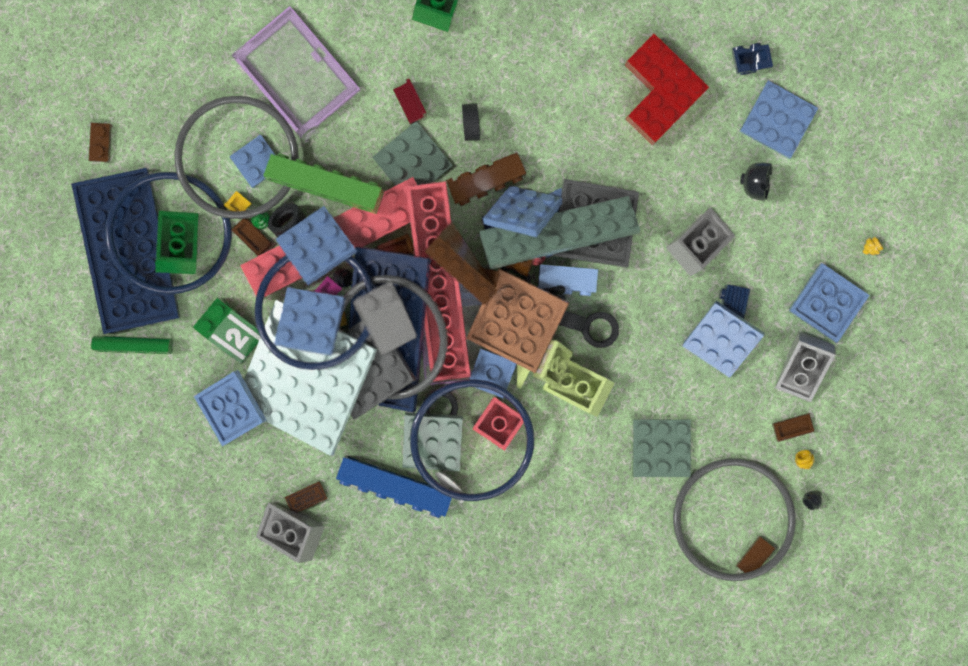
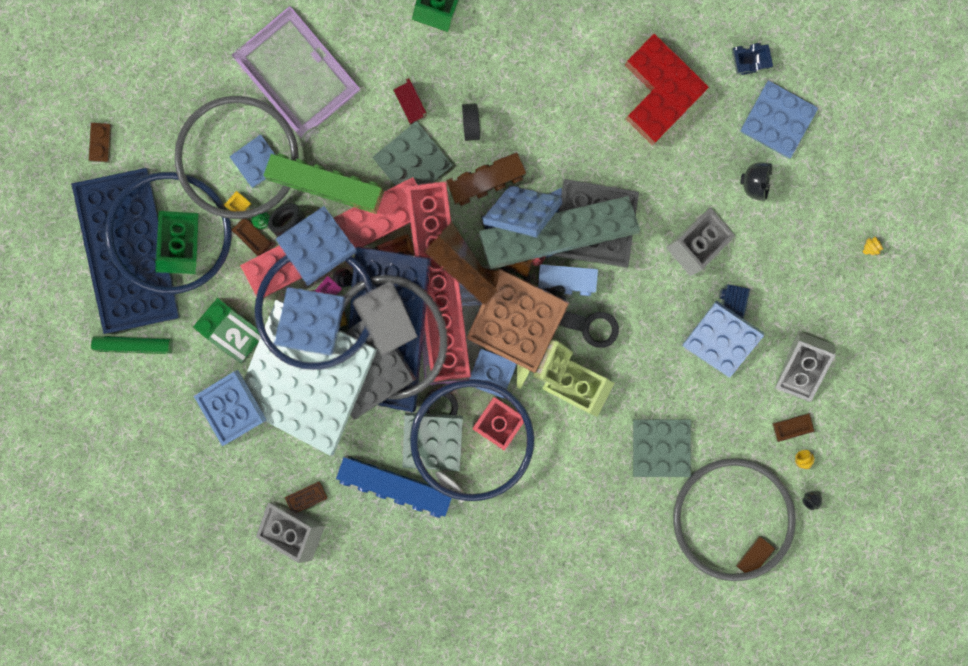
(828, 303): medium blue plate -> none

